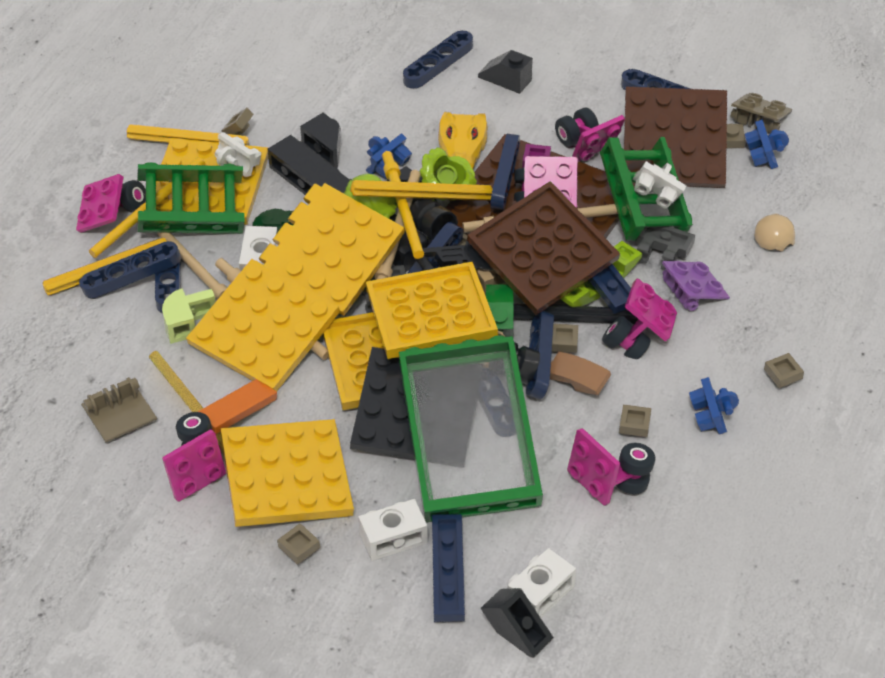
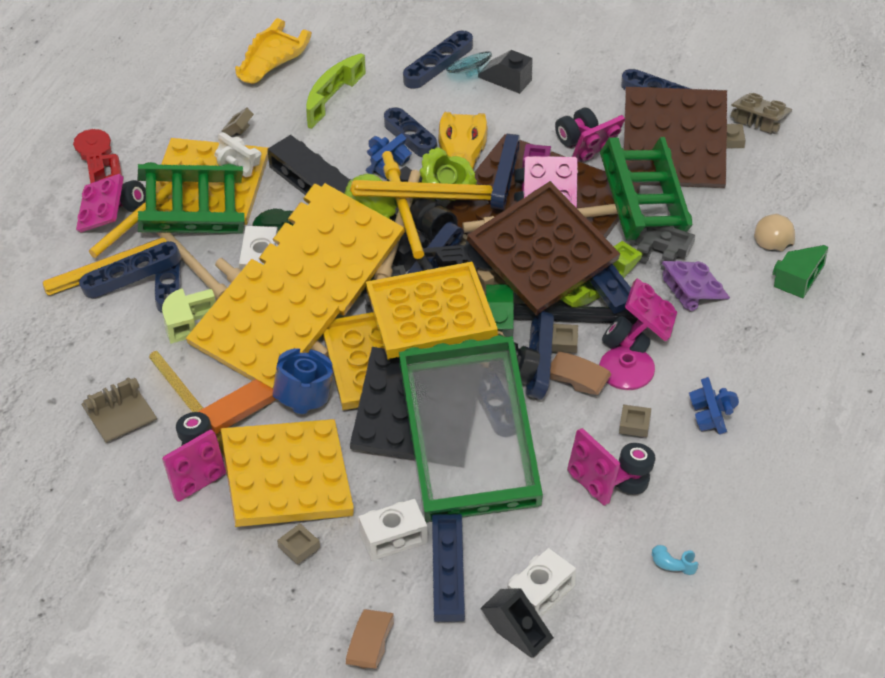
(96, 149): none -> red piece
(160, 134): yellow axle -> none
(270, 50): none -> yellow animal
(303, 380): none -> blue brick
(323, 137): black slope -> none
(345, 72): none -> lime slope
(369, 638): none -> medium nougat slope
(407, 123): none -> dark blue beam
(470, 64): none -> clear light blue dish
(628, 368): none -> dark pink dish
(659, 181): white hips -> none
(666, 561): none -> medium azure arm
(775, 140): blue hips -> none
(784, 370): dark tan plate -> none
(799, 270): none -> green slope

